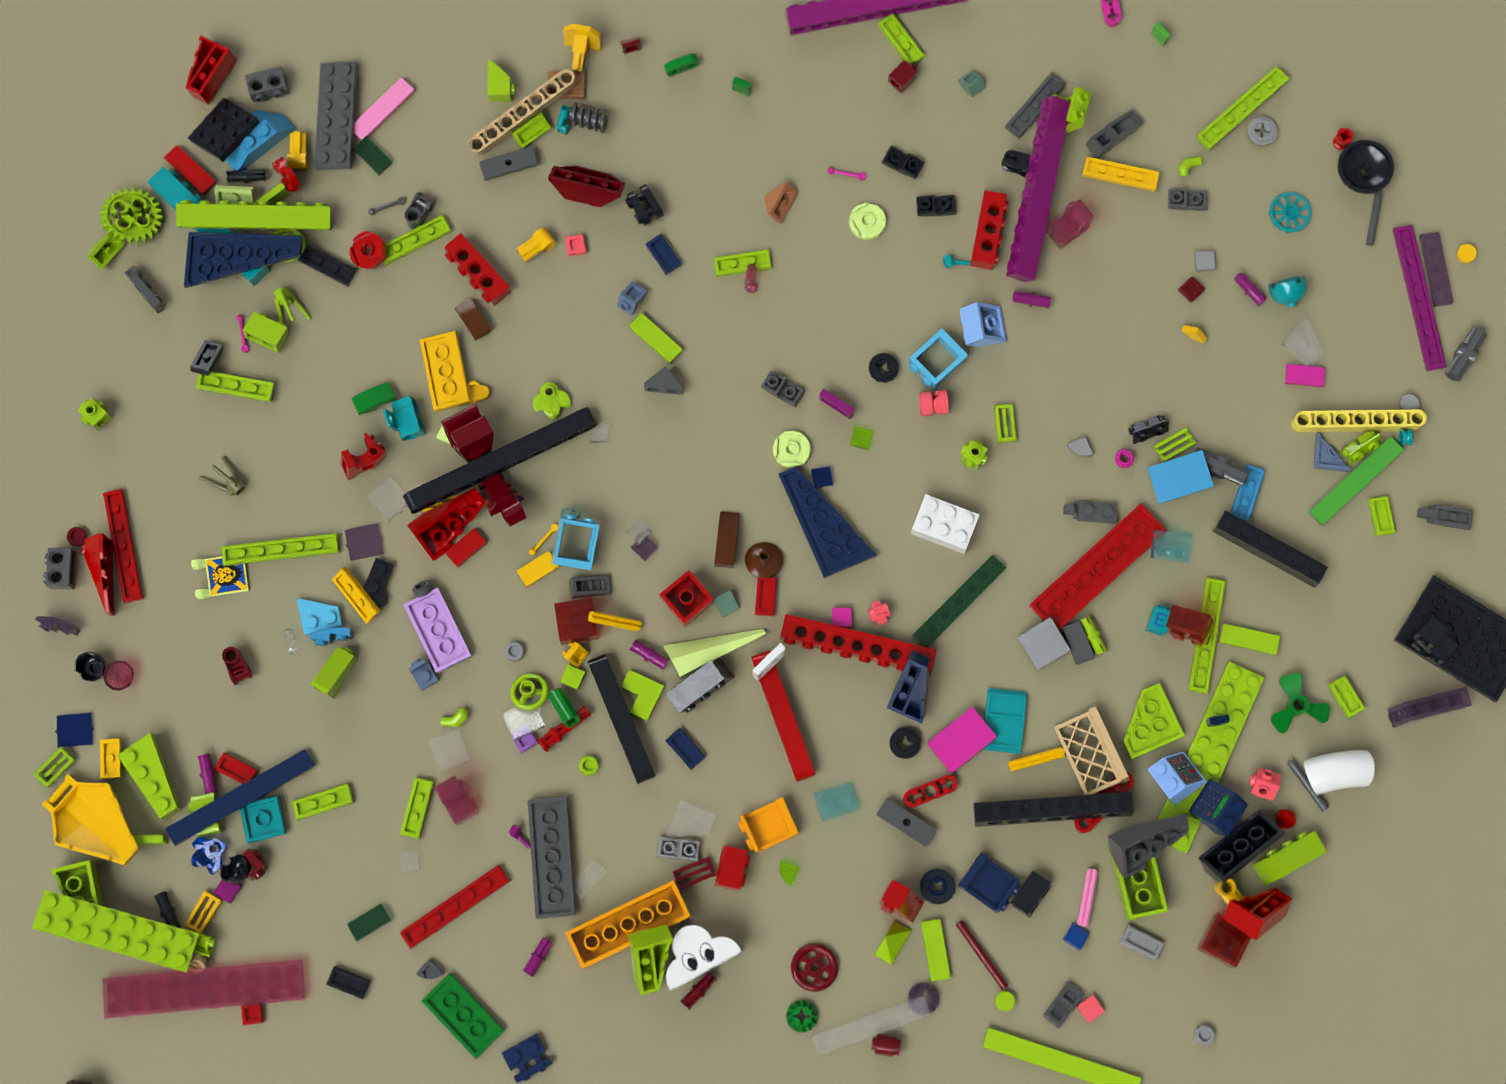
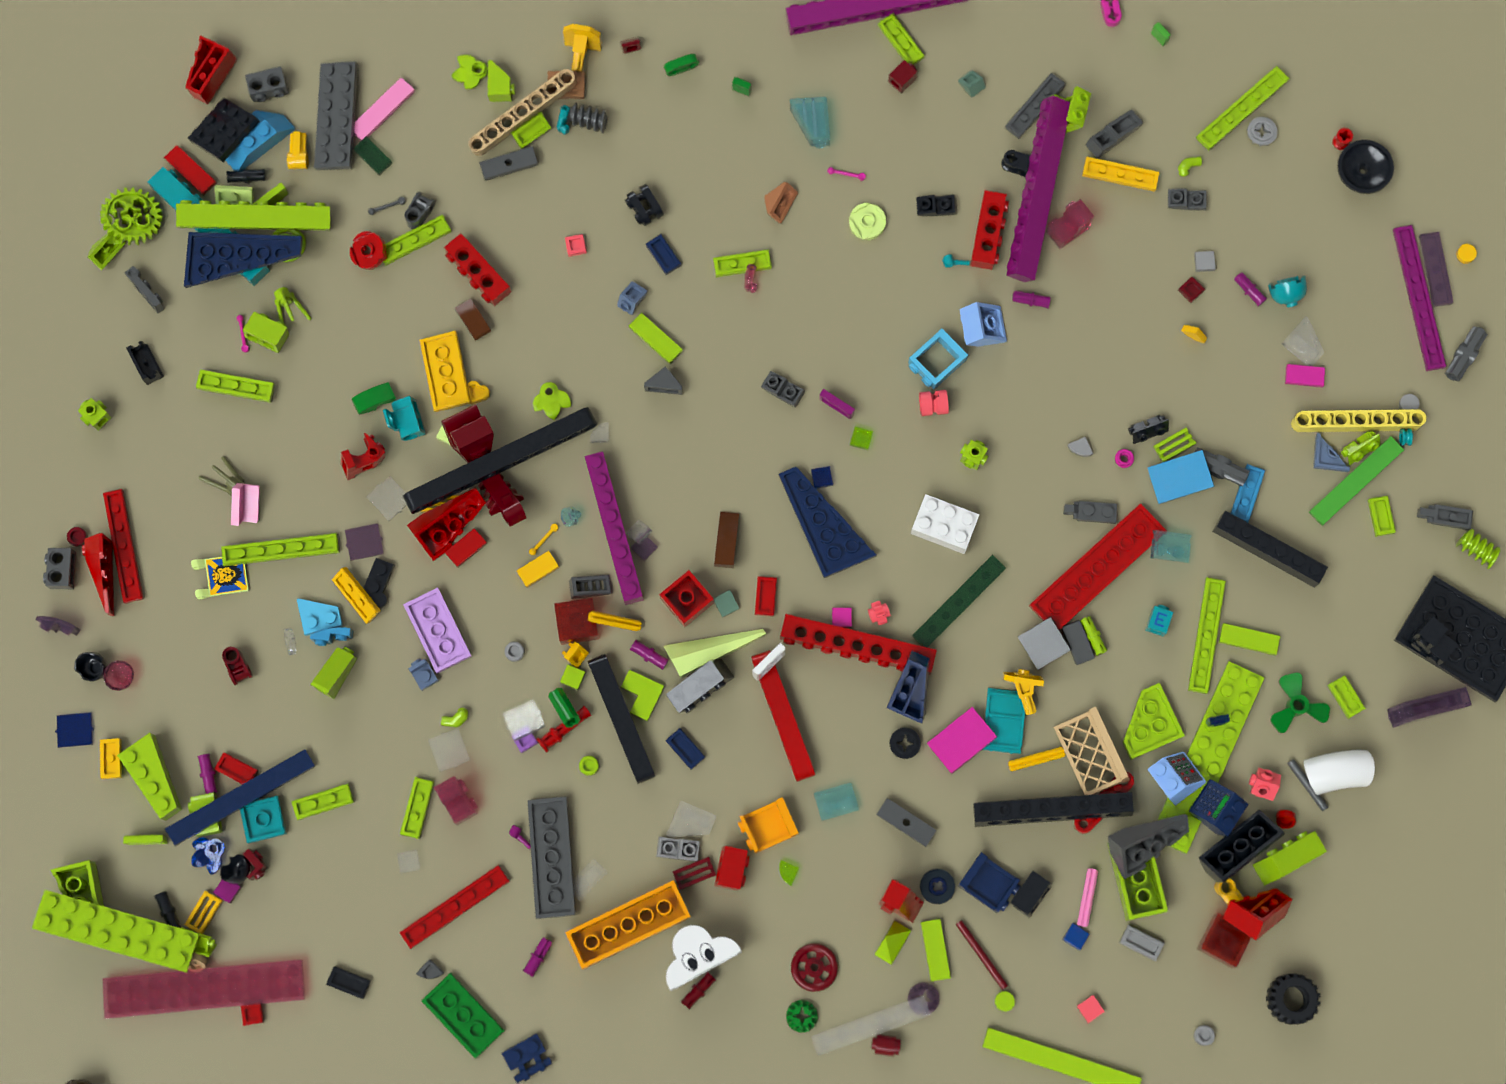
(66, 755): lime tile -> none
(91, 821): yellow windscreen -> none
(145, 362): none -> black hinge
(206, 358): black plate -> none
(245, 503): none -> bright pink panel
(289, 178): red plate -> none
(327, 265): black tile -> none
(369, 922): clear green tile -> none
(422, 588): dark grey tile -> none
(467, 73): none -> lime plate
(527, 684): lime piece -> none
(540, 242): yellow piece -> none
(570, 561): medium azure window -> none
(586, 185): dark red wedge -> none
(614, 528): none -> magenta brick
(648, 957): lime wedge -> none
(760, 567): reddish brown dish -> none
(791, 449): yellowish green tile -> none
(813, 119): none -> clear light blue slope
(880, 360): black gear -> none
(902, 163): black slope -> none
(918, 802): red beam -> none
(1006, 439): lime tile -> none
(1024, 685): none -> yellow piece
(1063, 1005): dark grey slope -> none
(1190, 625): clear red brick -> none
(1290, 212): teal wheel -> none
(1309, 994): none -> black tyre
(1374, 218): dark grey bar -> none
(1479, 547): none -> lime piece

